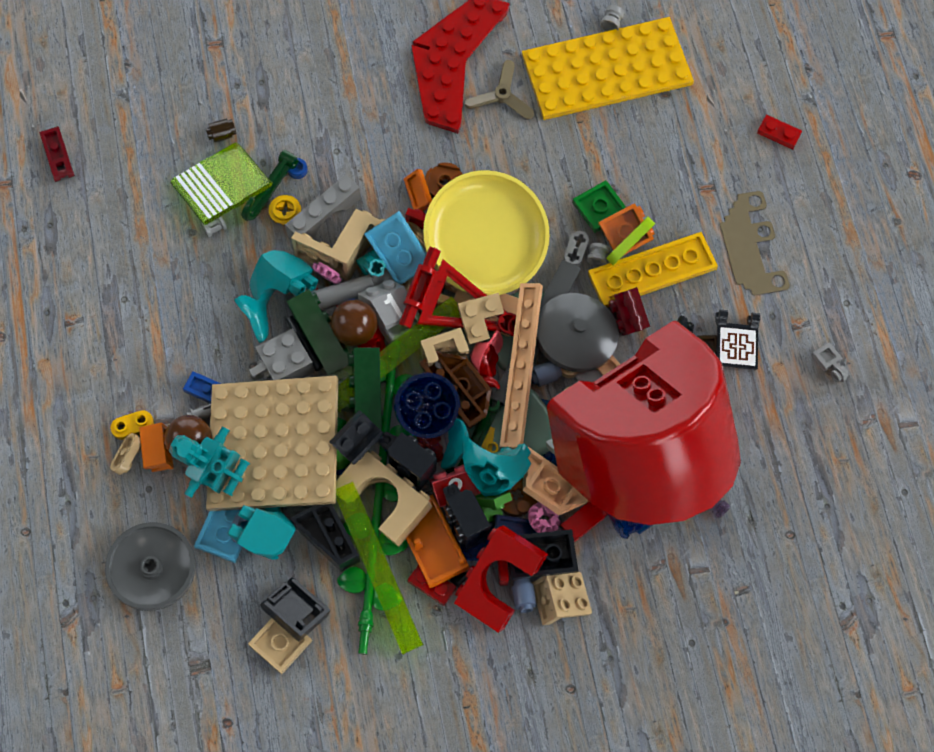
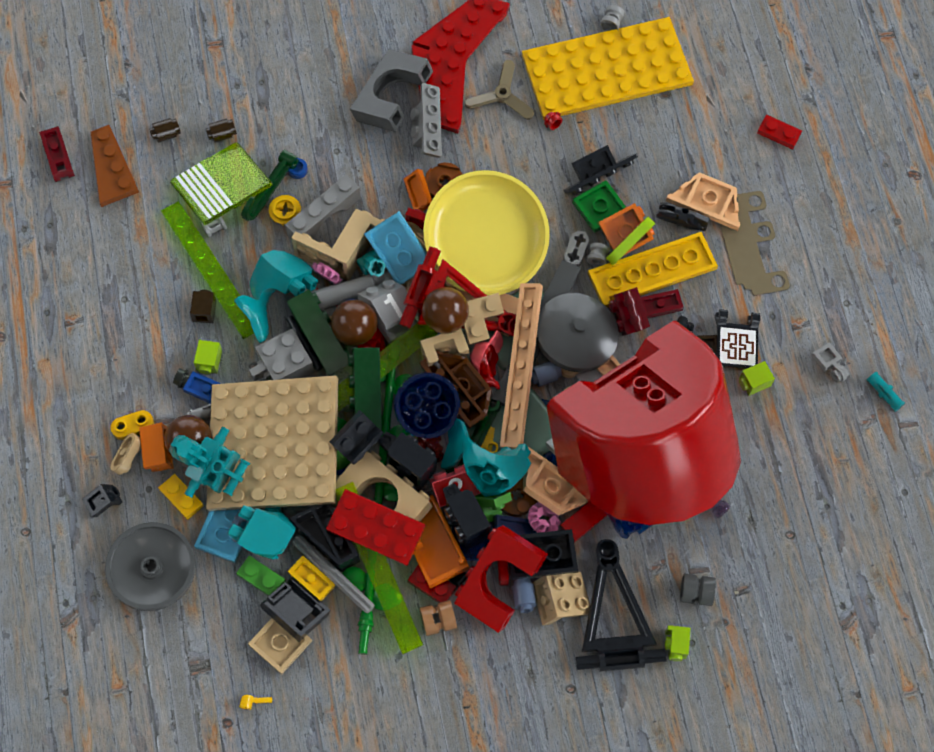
(101, 499): none -> black bracket
(111, 169): none -> dark orange wing
(165, 130): none -> dark brown brick
(174, 491): none -> yellow plate
(181, 377): none -> pearl dark grey plate
(203, 306): none -> dark brown brick
(207, 266): none -> clear neon green tile
(207, 357): none -> lime brick
(247, 701): none -> yellow hand
(260, 576): none -> bright green plate
(311, 578): none -> yellow plate
(333, 574): none -> light grey axle
(376, 527): none -> red plate
(393, 68): none -> dark grey arch
(427, 121): none -> light grey bracket
(445, 310): none -> reddish brown piece
(445, 615): none -> medium nougat wheel
(553, 120): none -> red plate
(596, 165): none -> black bracket
(621, 651): none -> black piece
(662, 303): none -> dark red plate
(677, 642): none -> lime brick
(682, 216): none -> black hinge
(697, 589): none -> dark grey wheel
(709, 198): none -> light nougat wing
(756, 378): none -> lime brick
(885, 391): none -> teal pin

